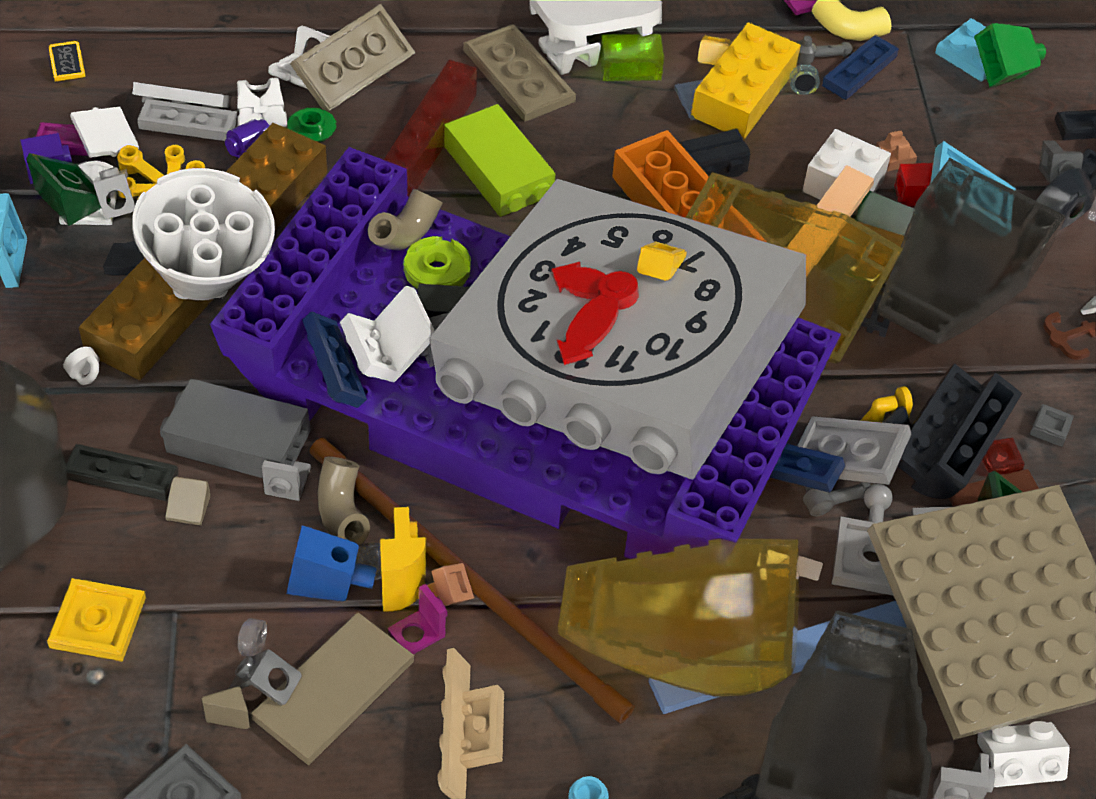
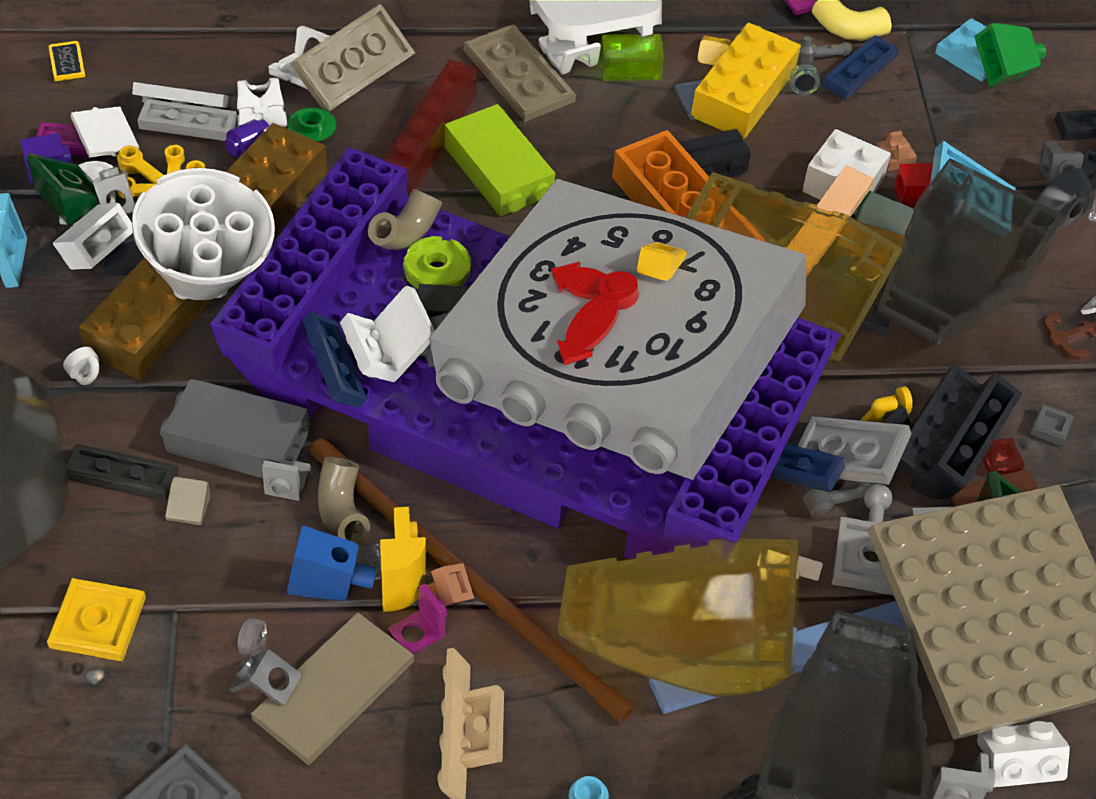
(94, 236): none -> white brick
(226, 708): dark tan slope -> none

